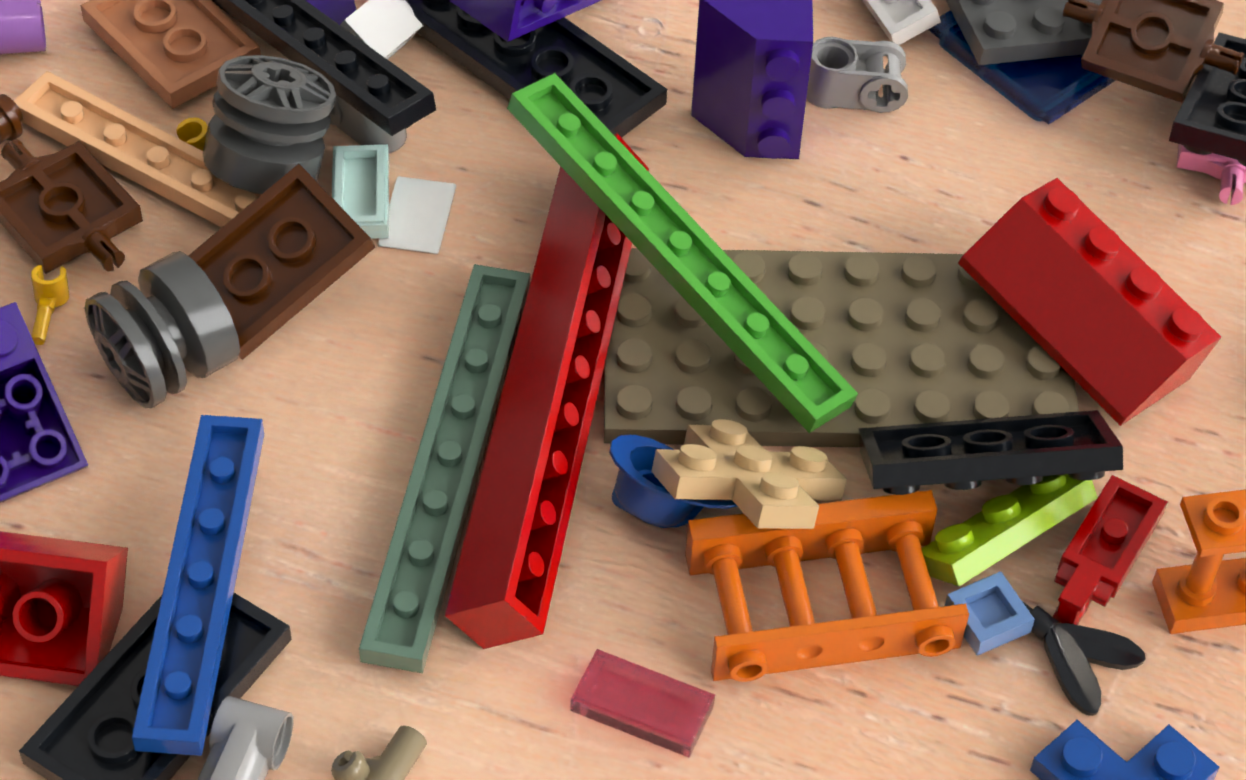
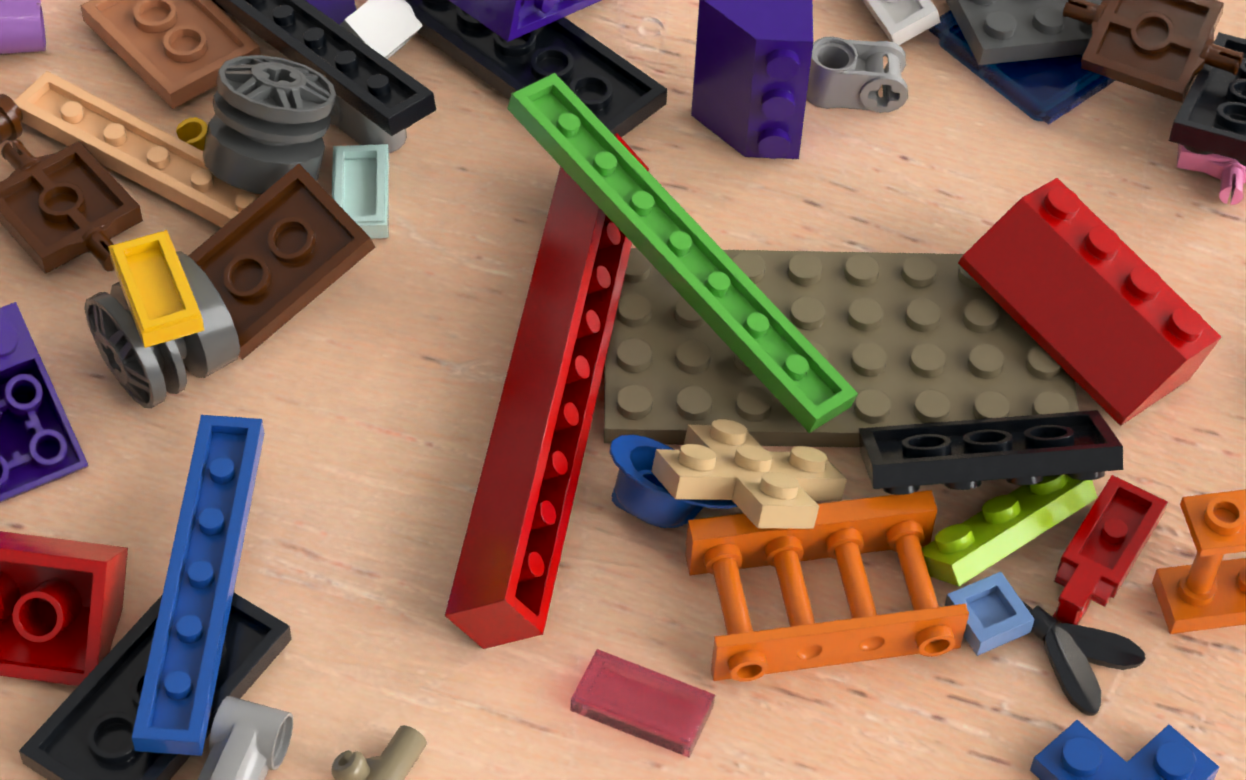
(48, 296): yellow hand -> none
(156, 288): none -> yellow tile
(418, 214): white sticker -> none
(445, 472): sand green plate -> none

